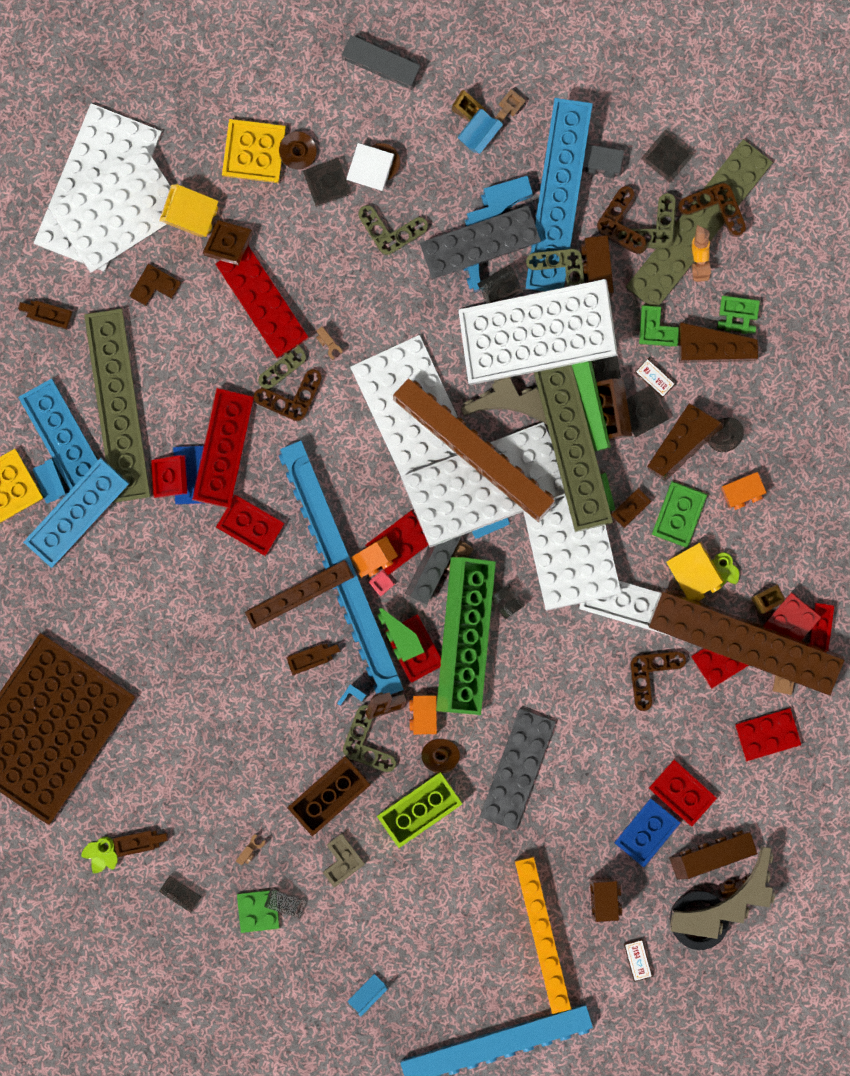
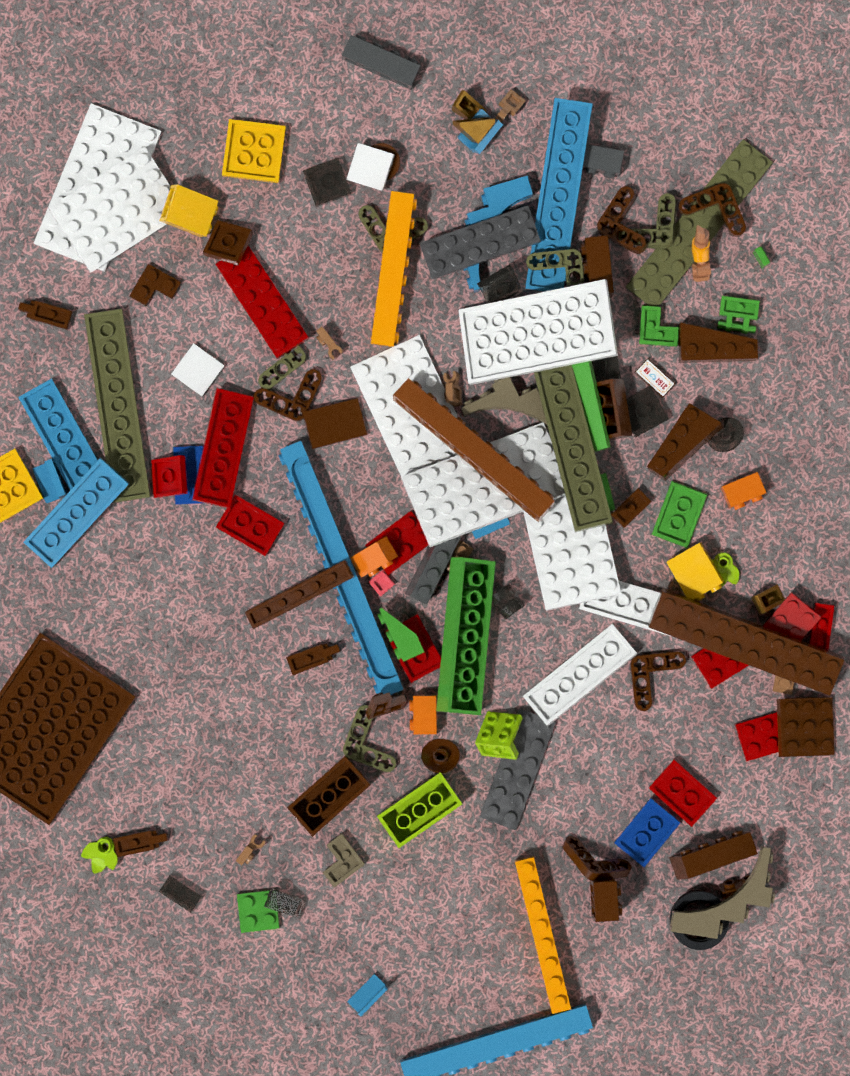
(197, 370): none -> white tile
(305, 145): reddish brown dish -> none
(334, 423): none -> reddish brown tile
(354, 691): dark azure panel -> none
(392, 269): none -> light orange brick
(453, 391): none -> medium nougat plate
(474, 128): none -> pearl gold slope
(498, 735): none -> lime bracket
(579, 675): none -> white plate
(591, 868): none -> reddish brown beam
(638, 960): white tile -> none
(667, 156): clear smoke plate -> none
(761, 257): none -> bright green tile
(805, 727): none -> reddish brown plate

